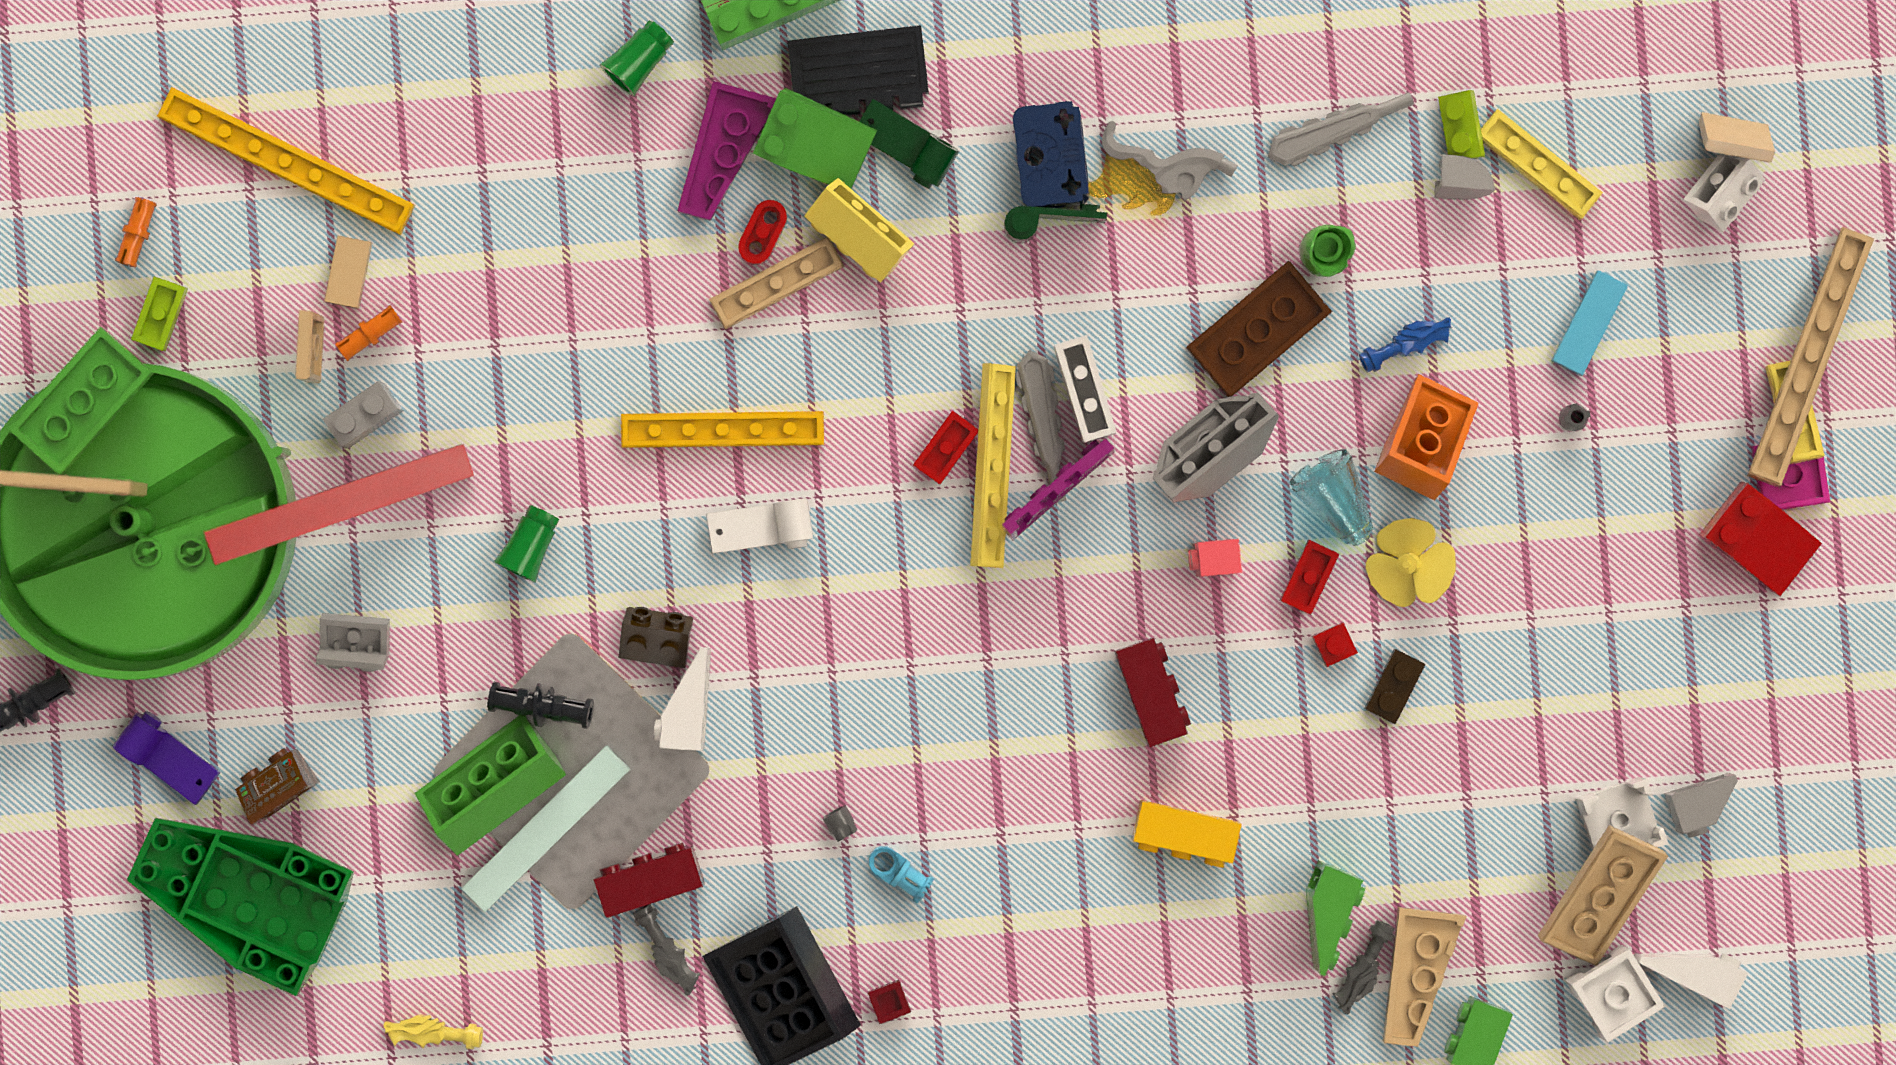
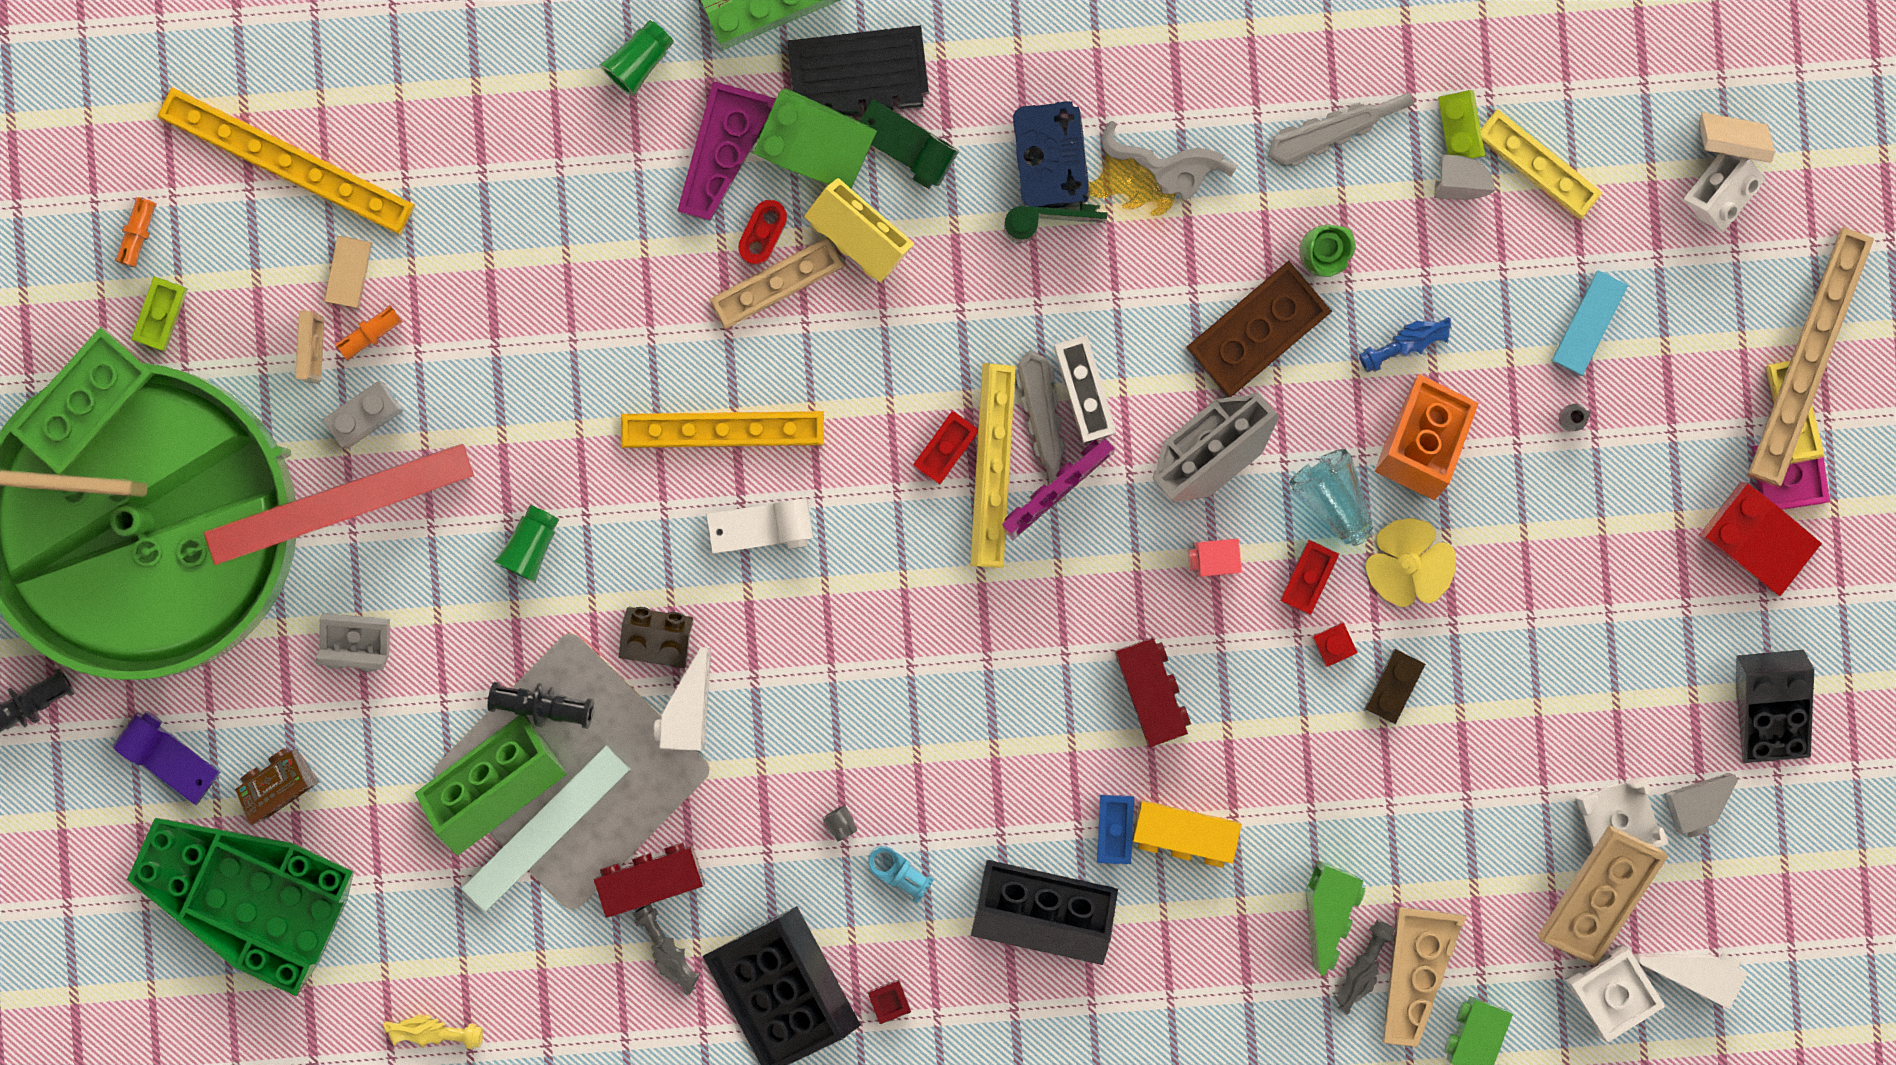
(1045, 912): none -> black slope
(1115, 829): none -> blue plate
(1775, 705): none -> black slope

